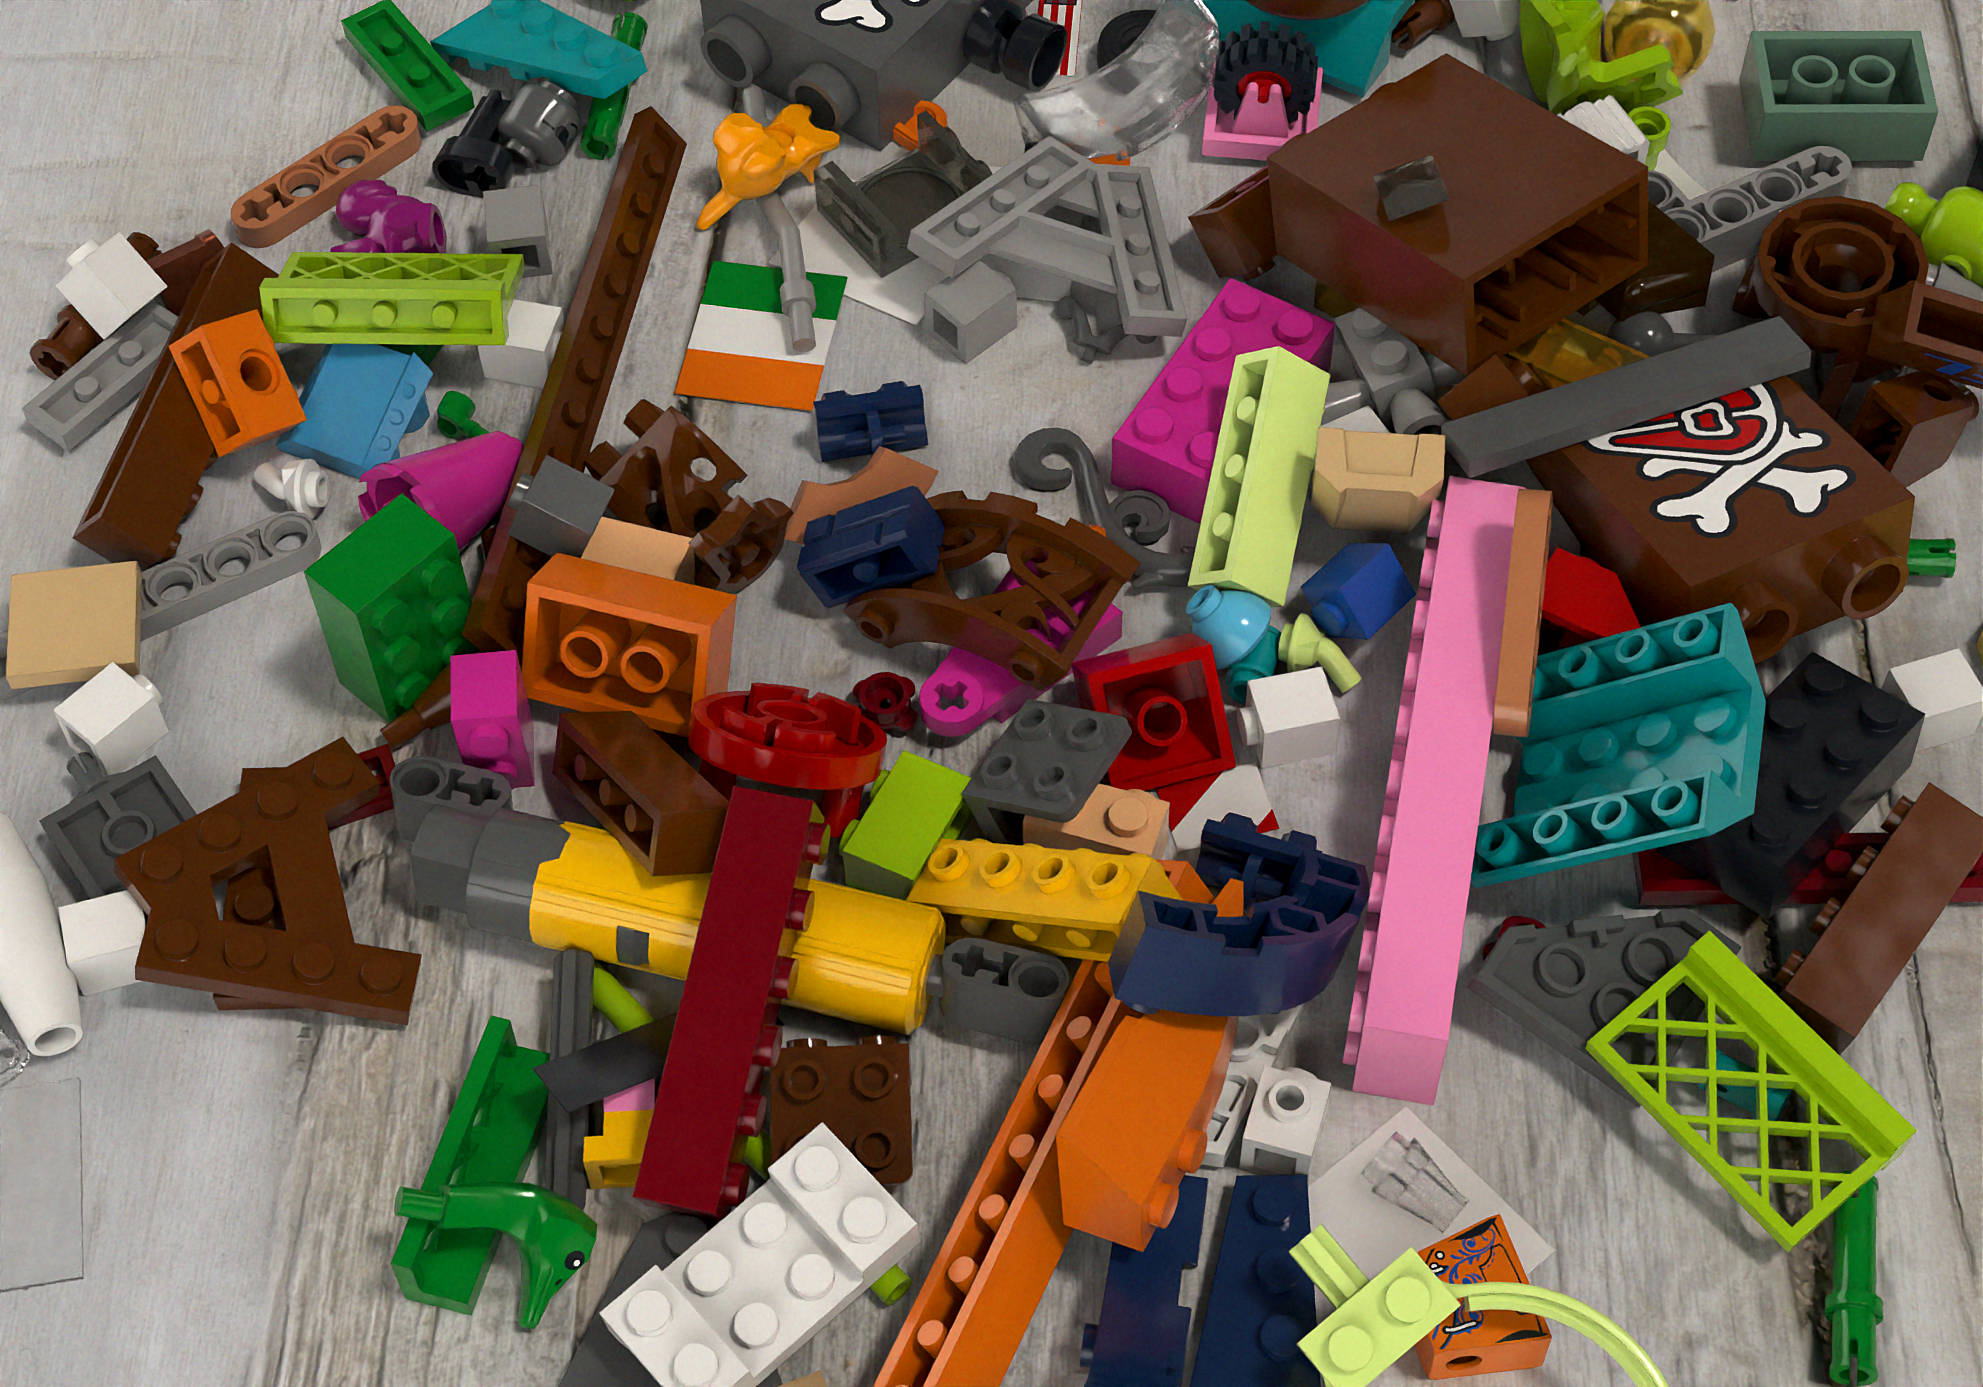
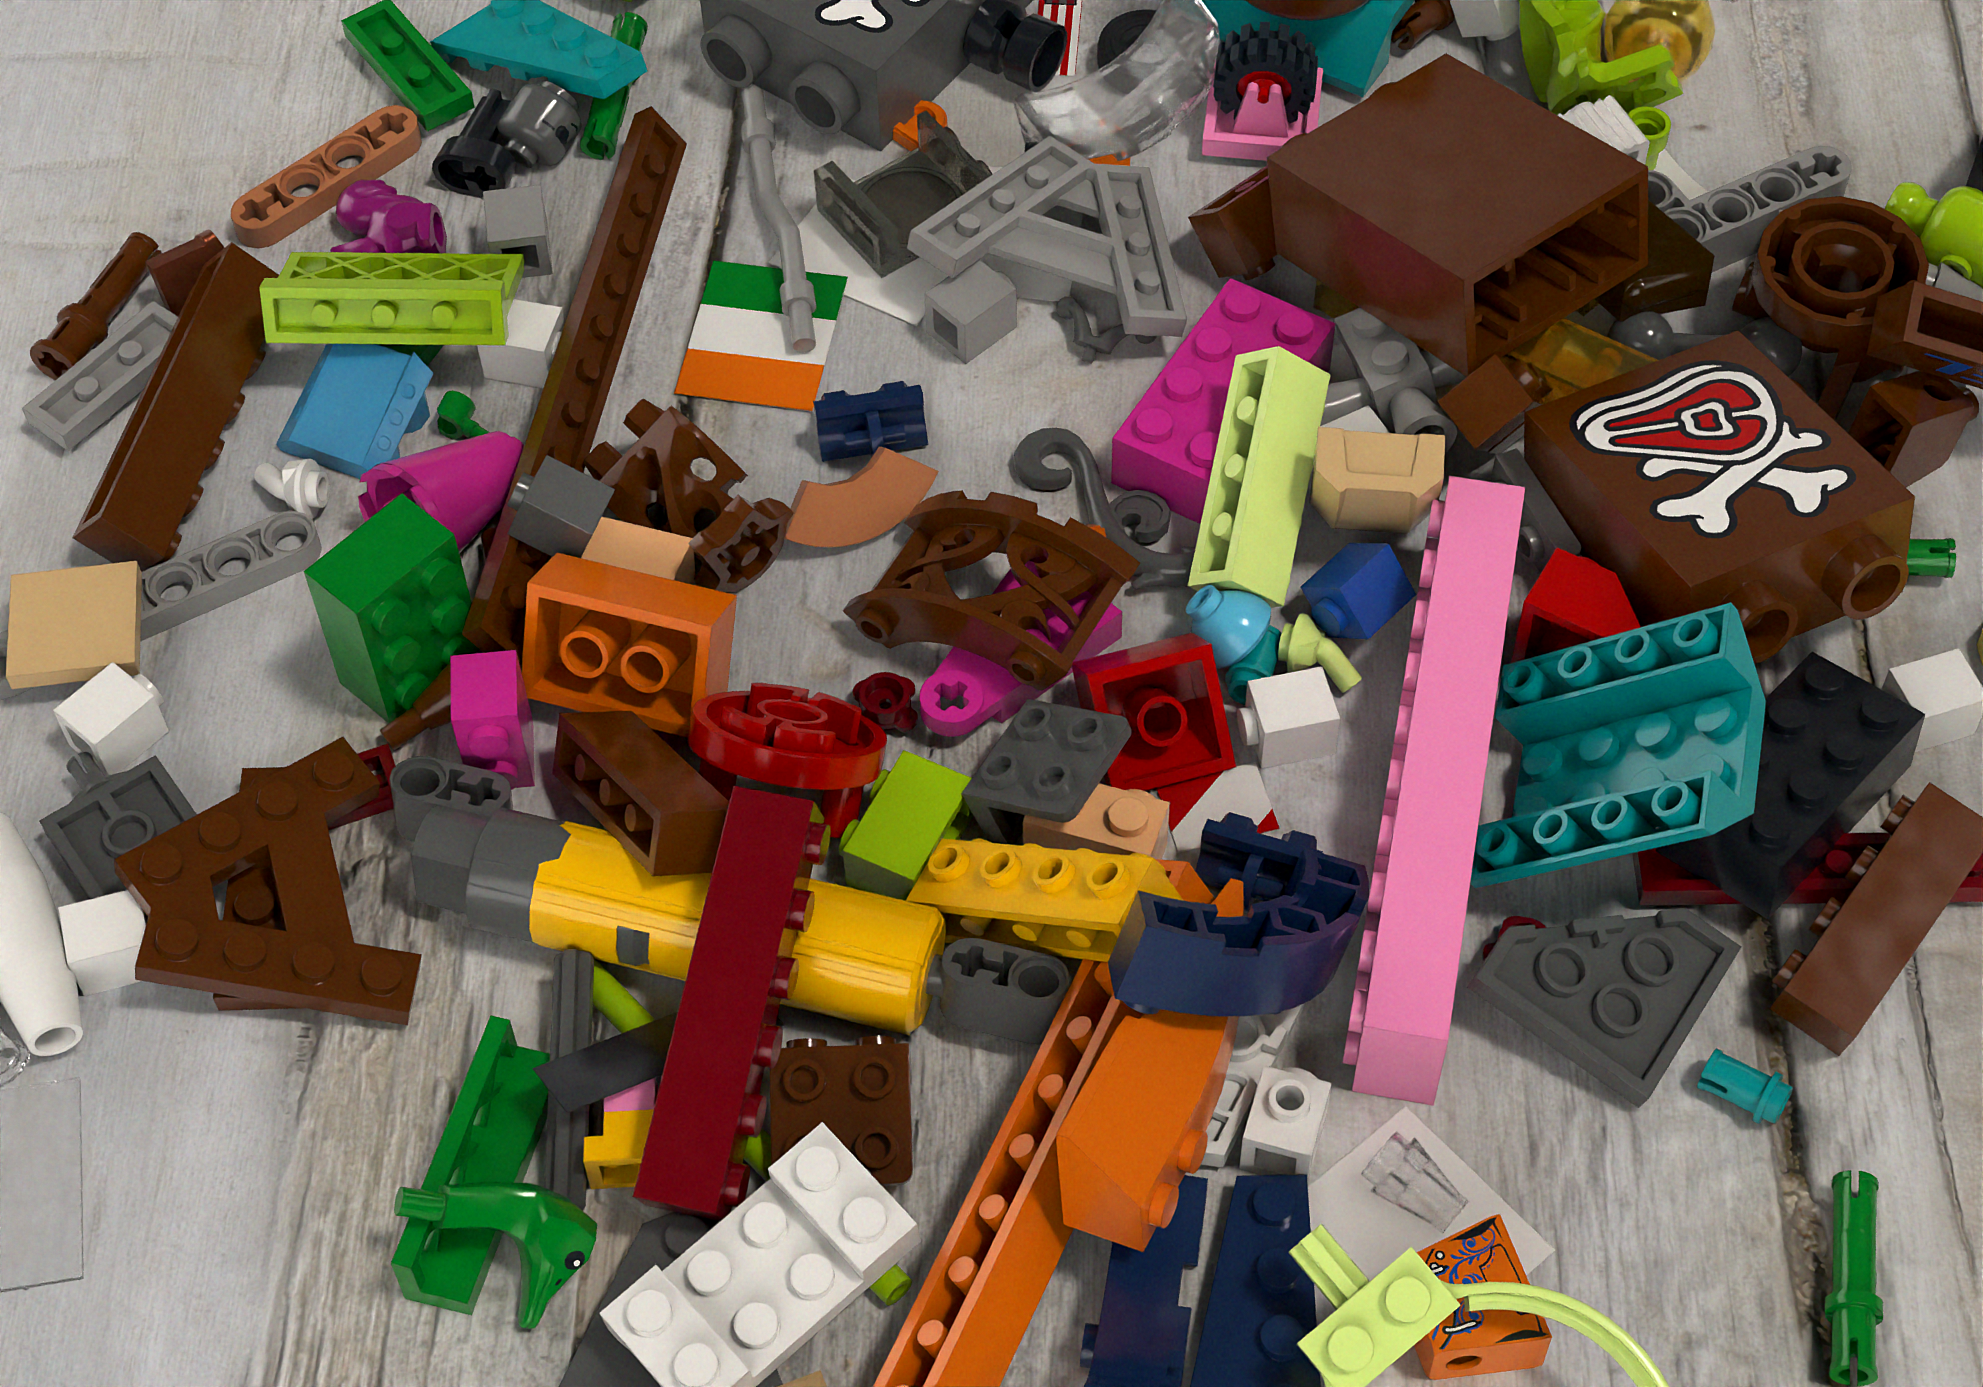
(109, 283): white brick -> none
(237, 382): orange brick -> none
(759, 158): light orange animal -> none
(871, 546): dark blue brick -> none
(1410, 187): clear smoke tile -> none
(1523, 613): nougat beam -> none
(1625, 396): dark grey tile -> none
(1801, 1064): lime fence -> none
(1838, 91): sand green brick -> none

